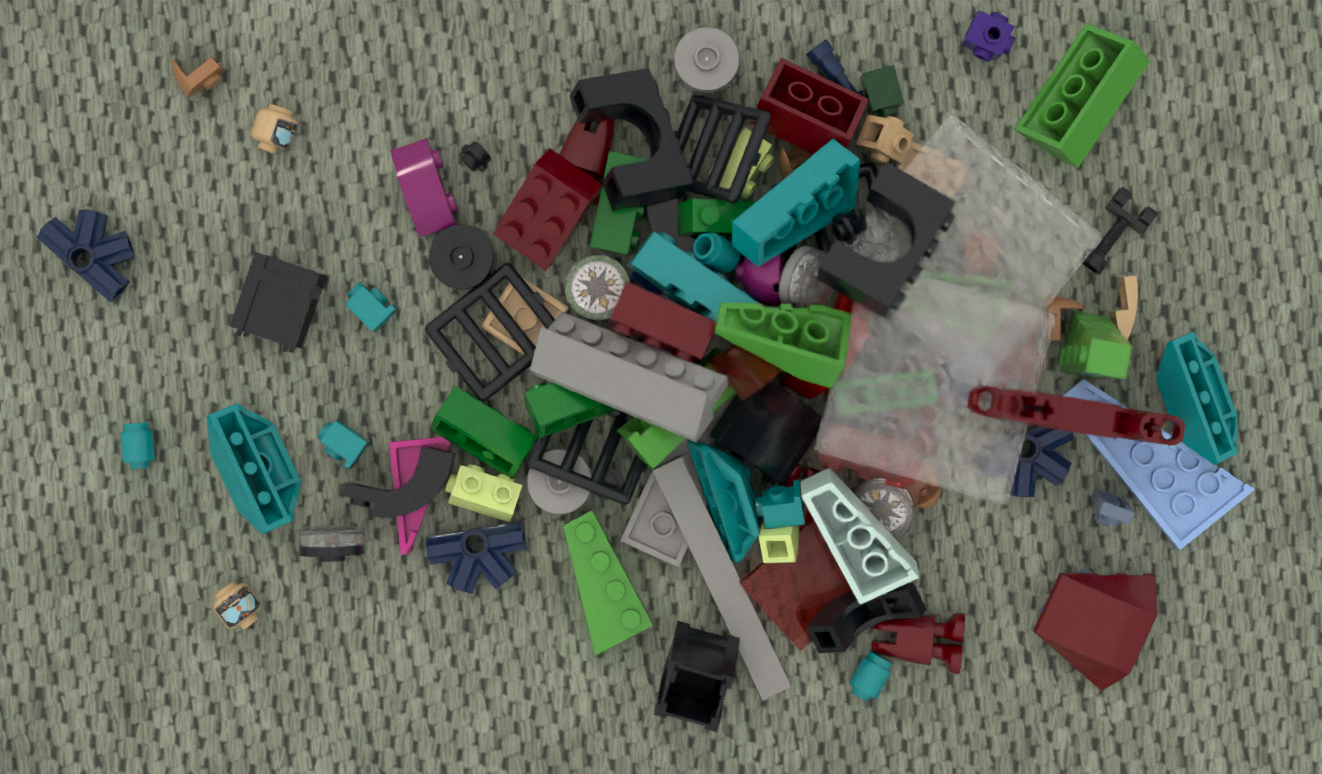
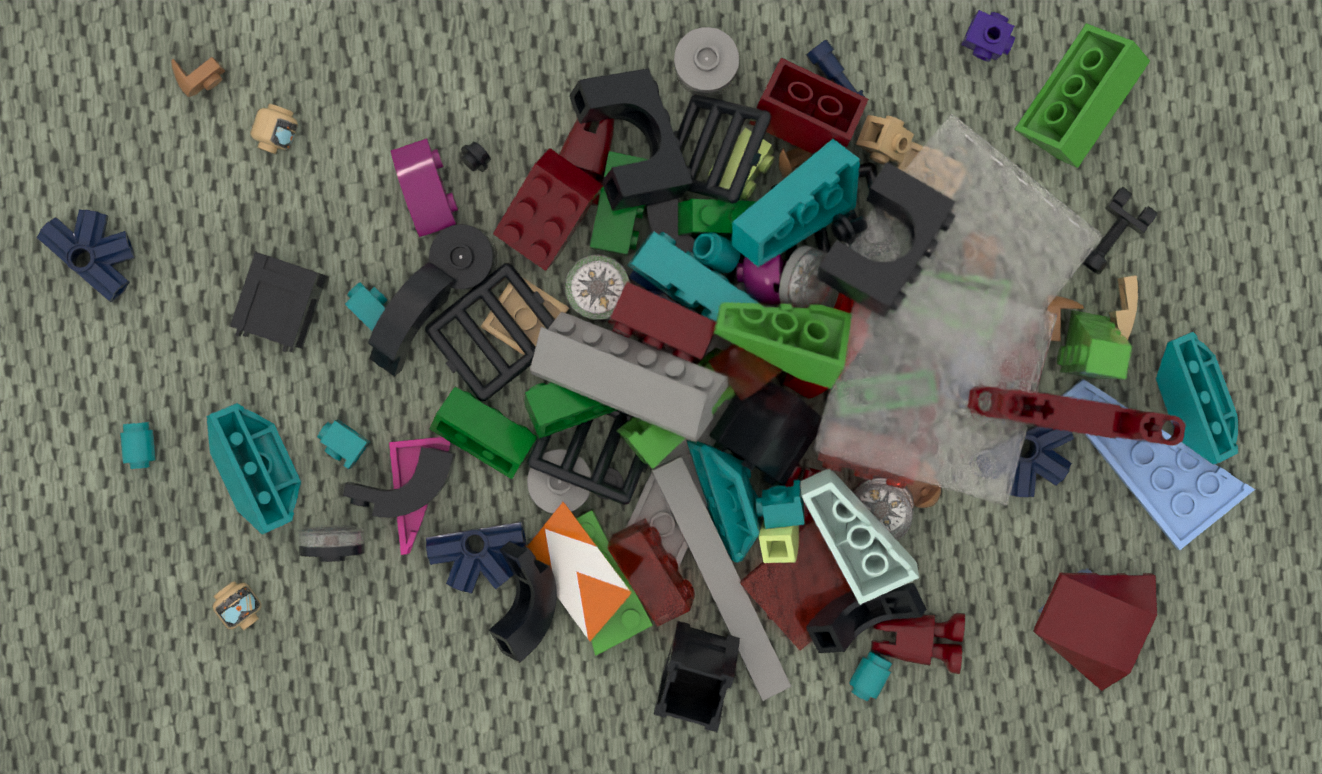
(406, 314): none -> black arch
(483, 492): yellowish green brick -> none
(533, 605): none -> black arch
(582, 574): none -> sticker
(651, 572): none -> clear red brick
(882, 90): dark green brick -> none
(1111, 508): sand blue plate -> none

